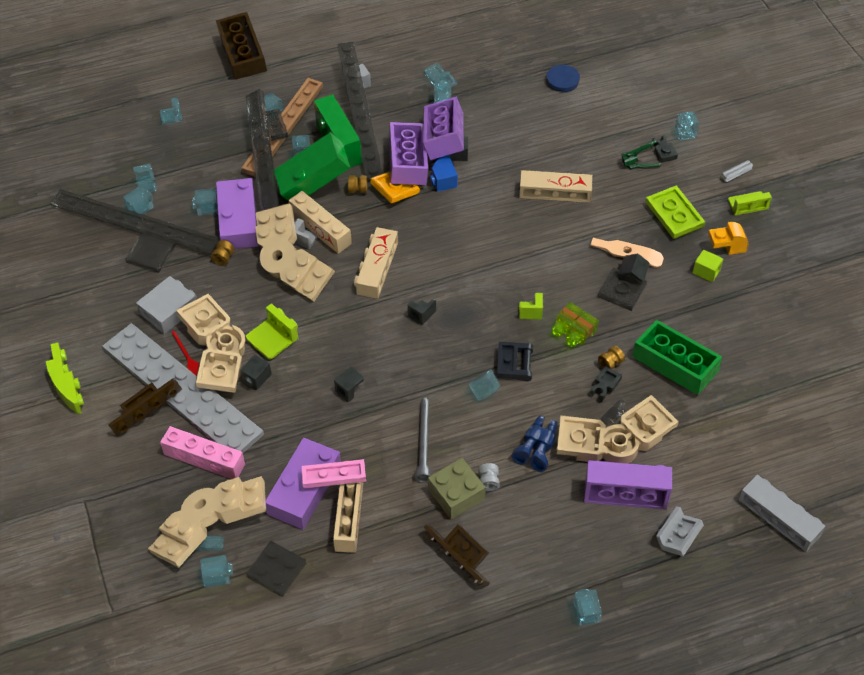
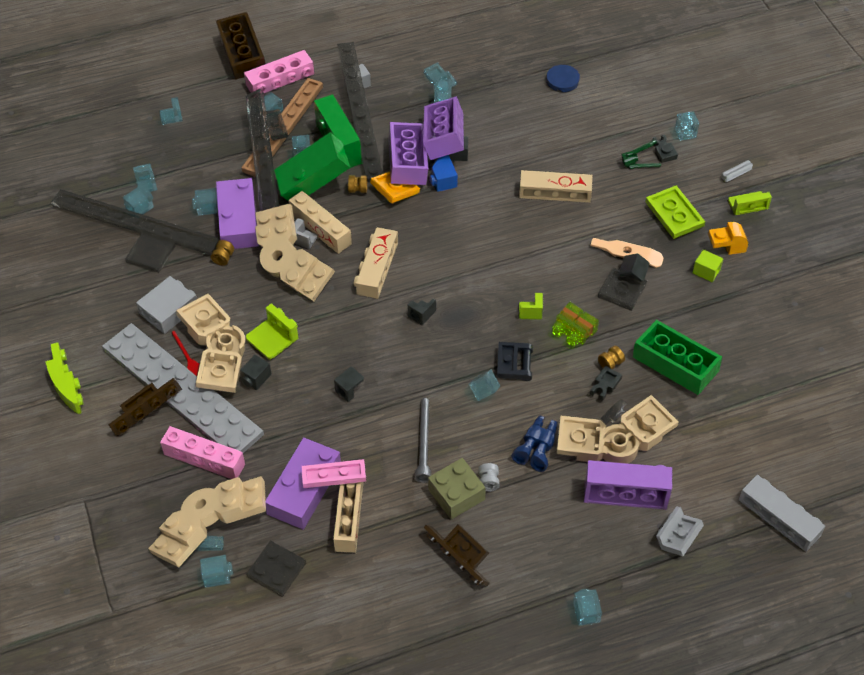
(279, 72): none -> bright pink brick

